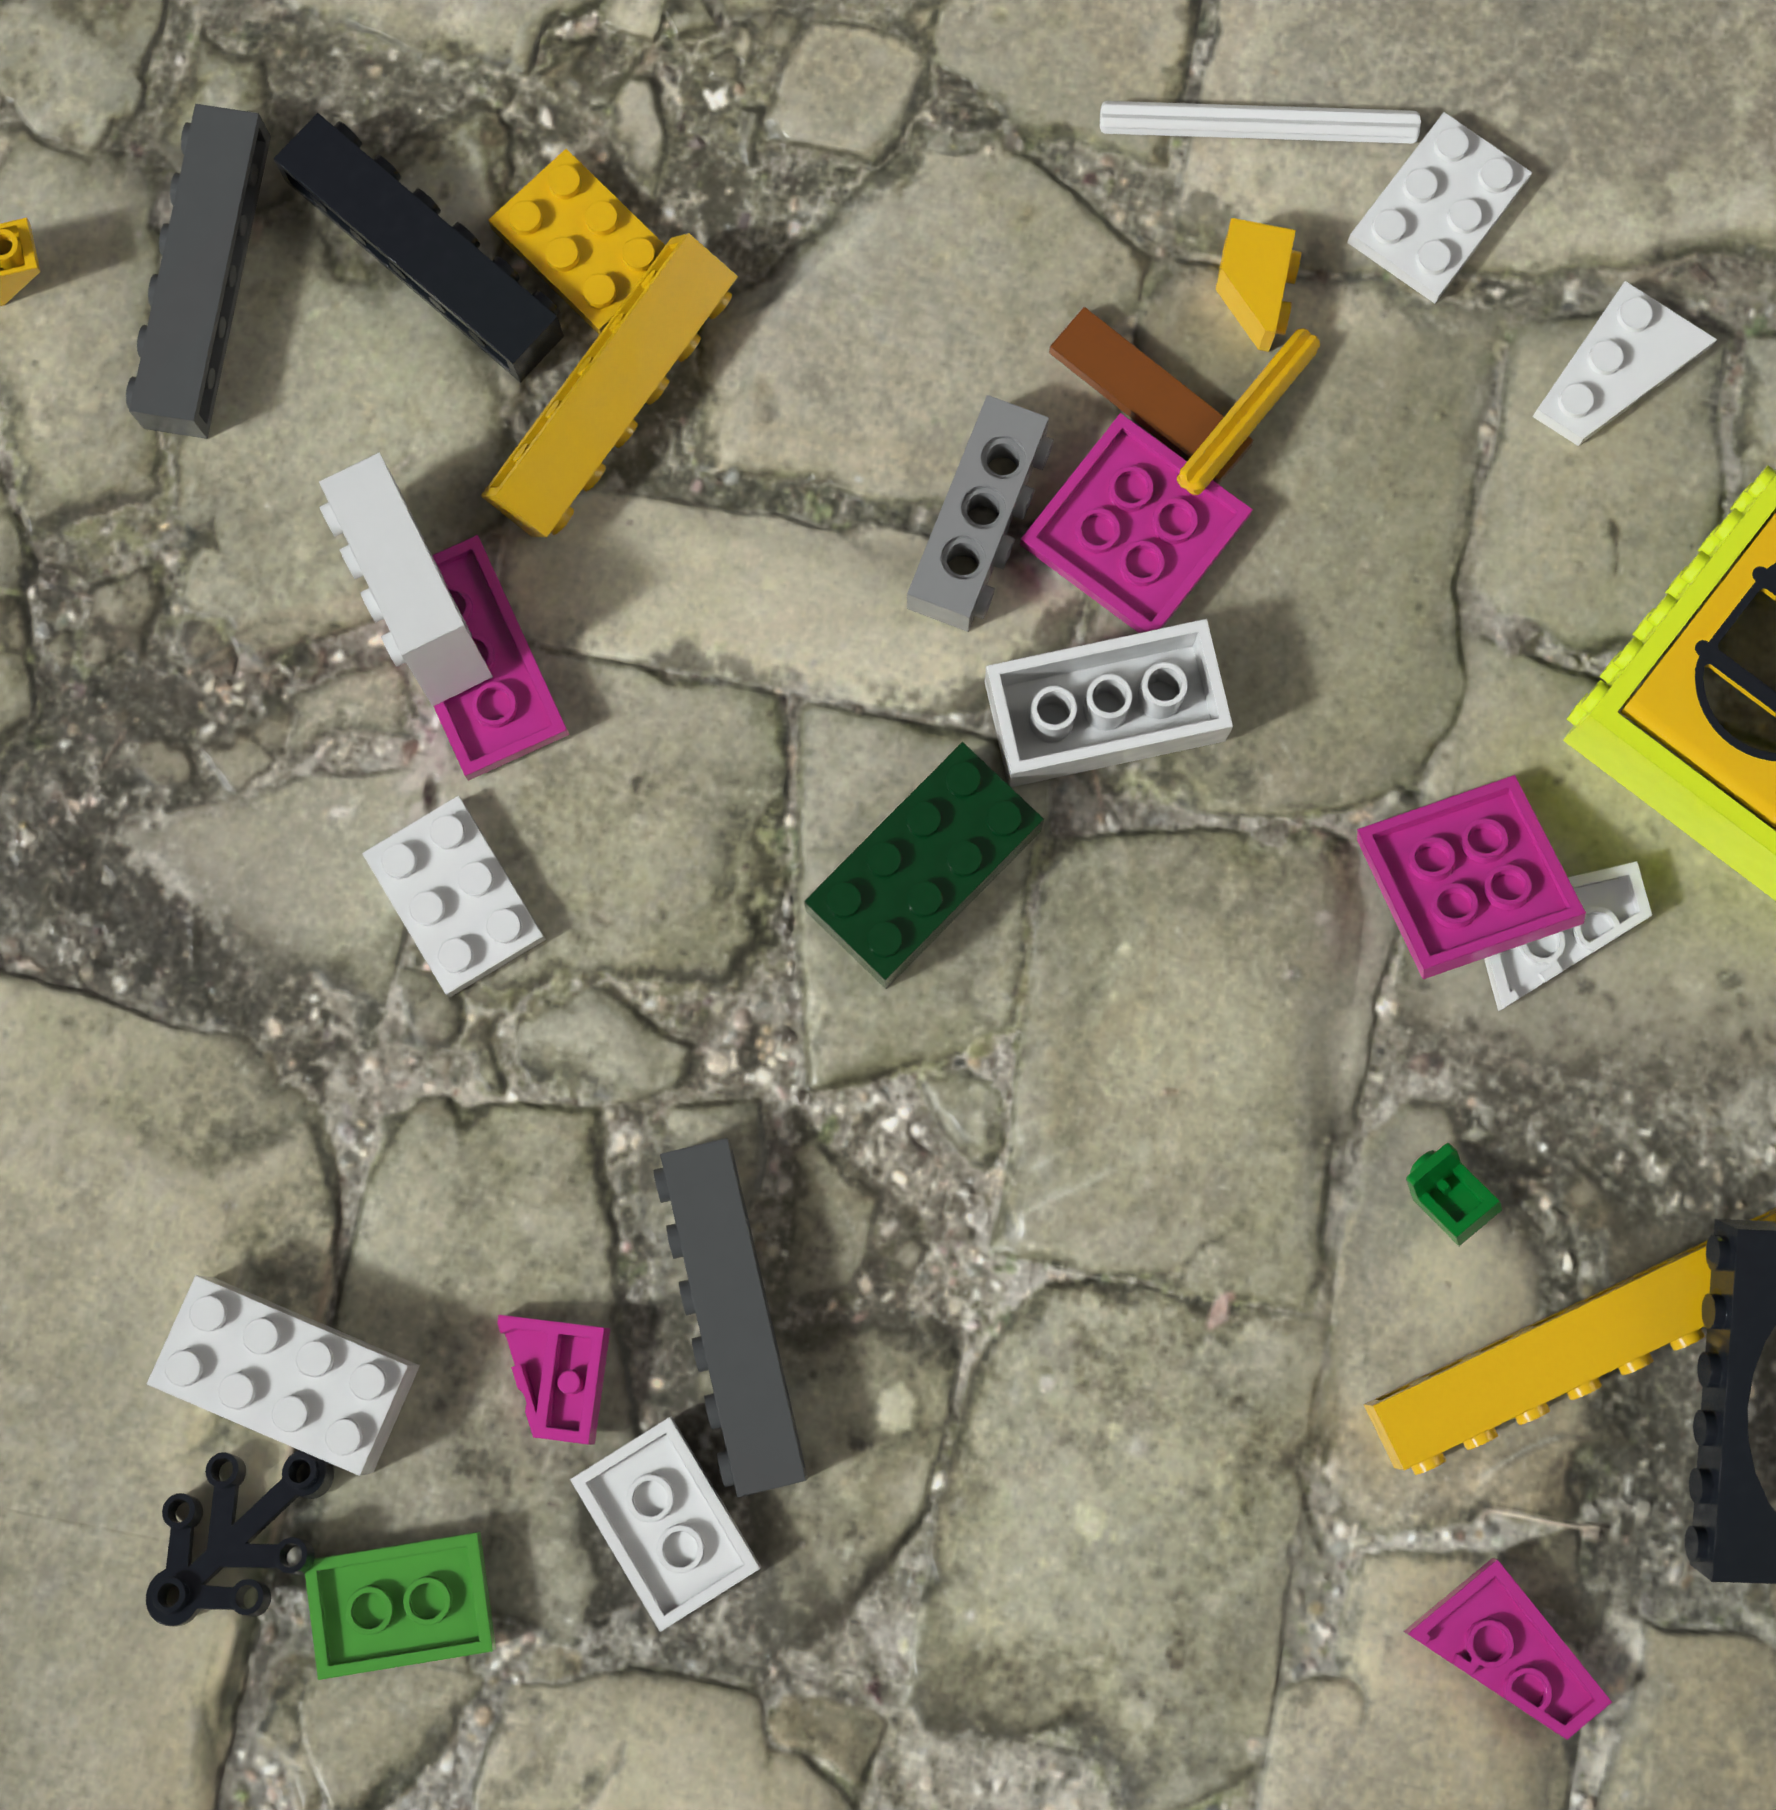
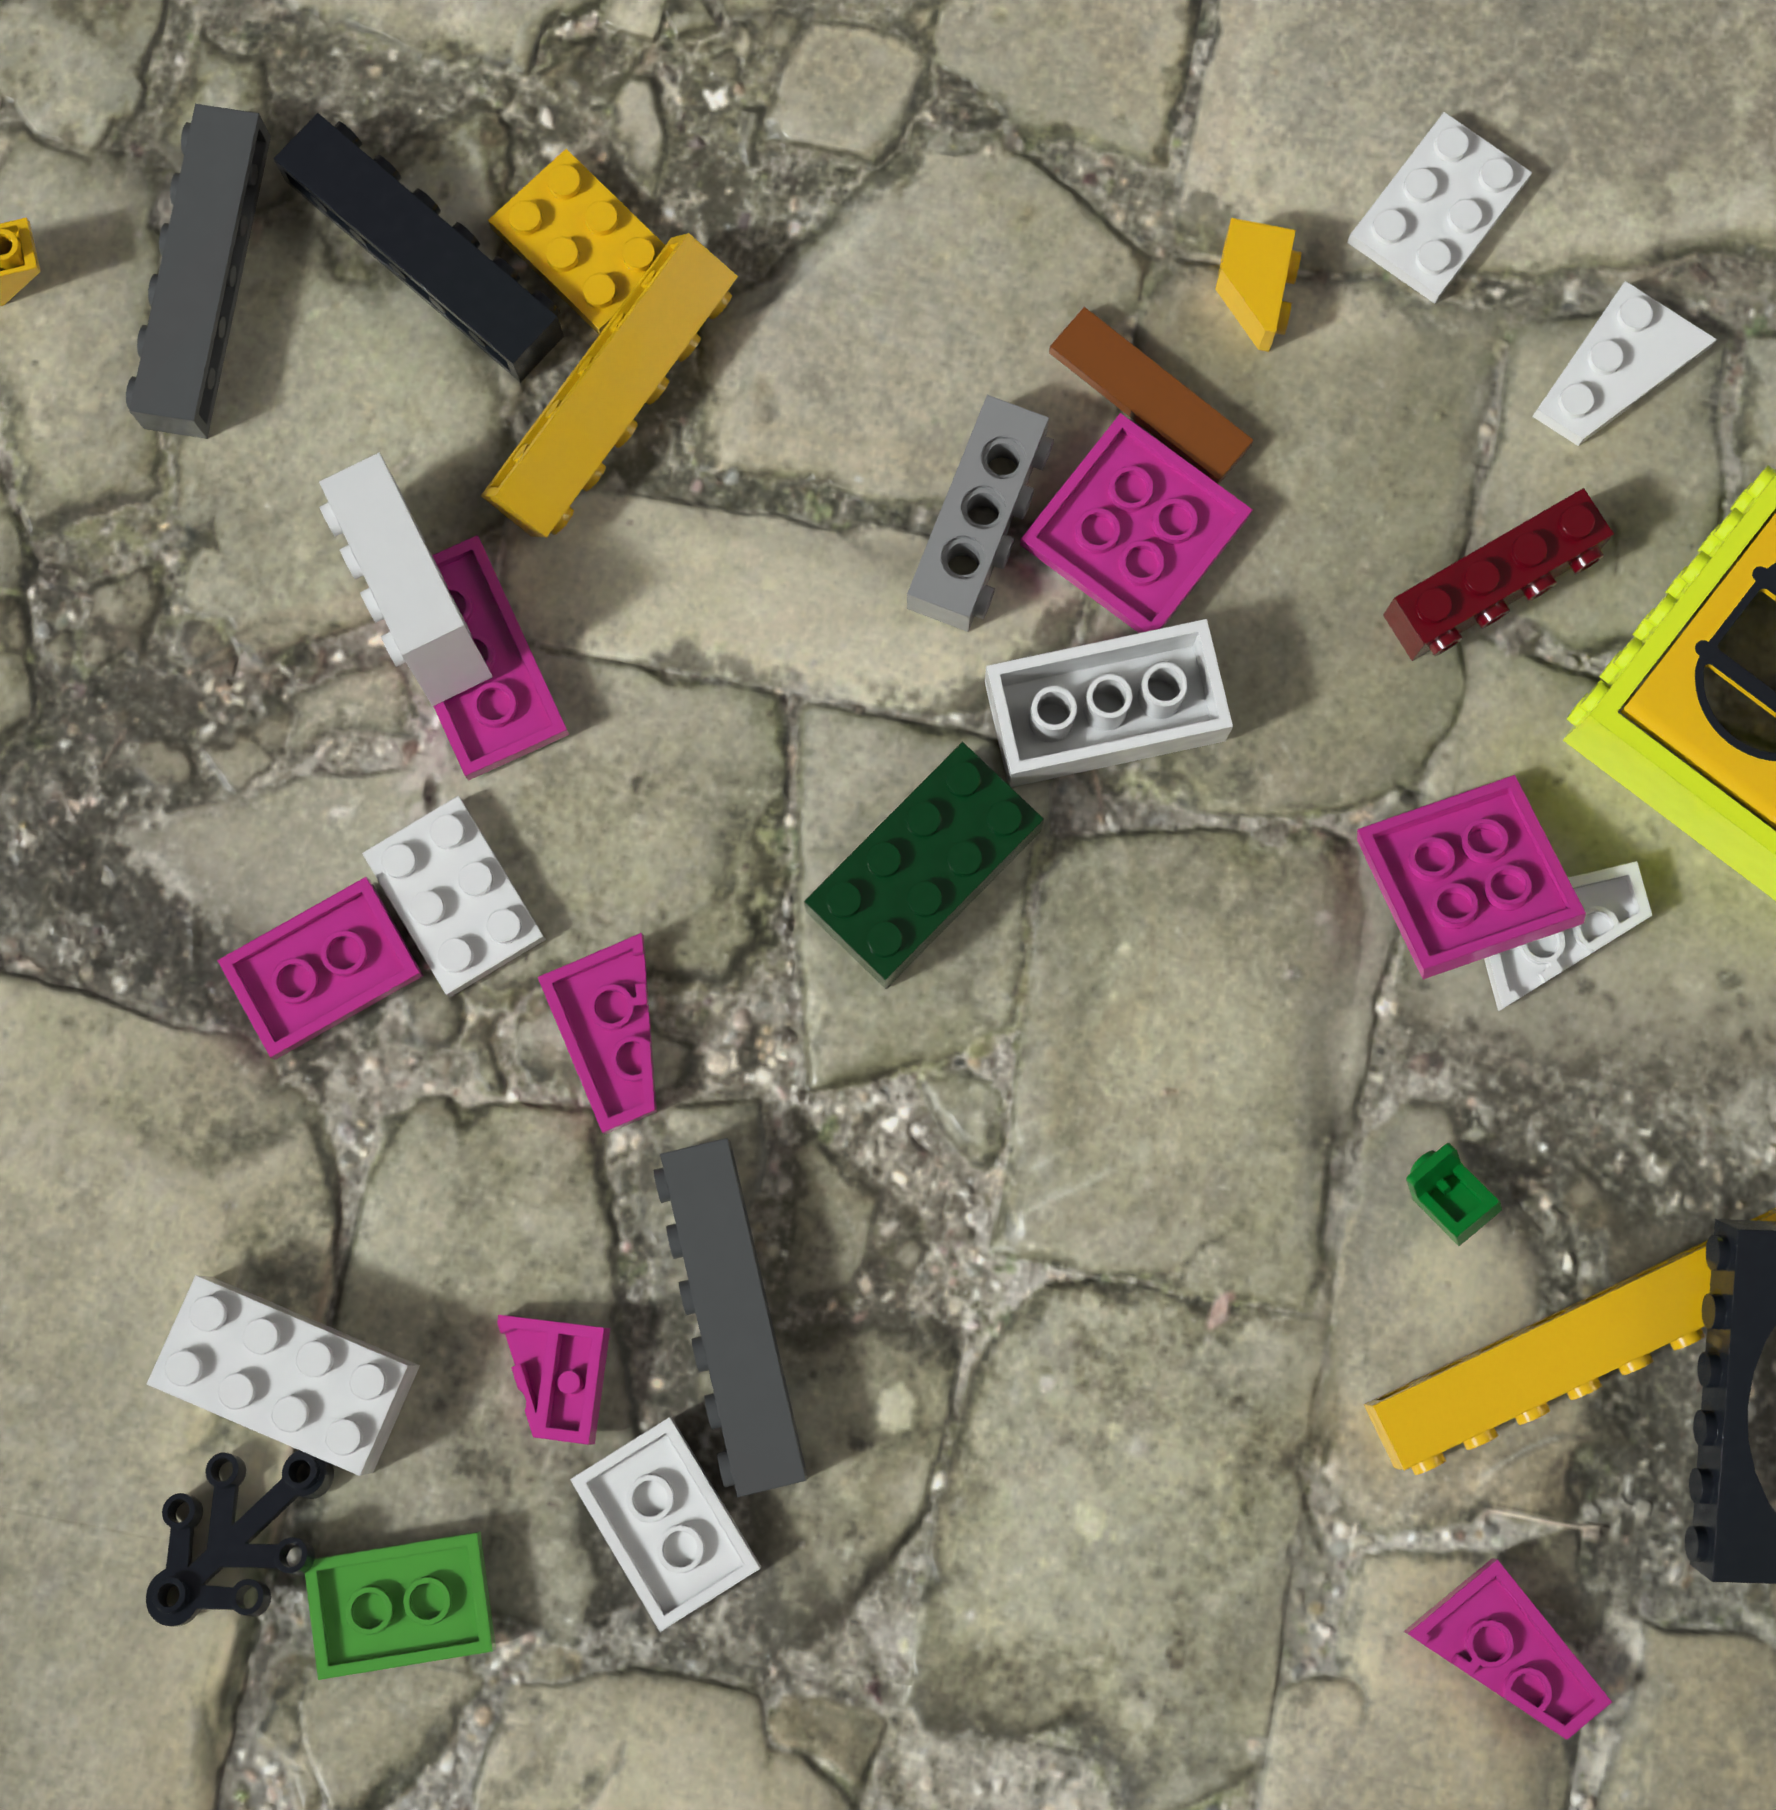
(320, 968): none -> dark pink plate
(607, 1029): none -> dark pink wing
(1248, 411): yellow axle -> none
(1260, 122): white axle -> none
(1498, 574): none -> dark red brick

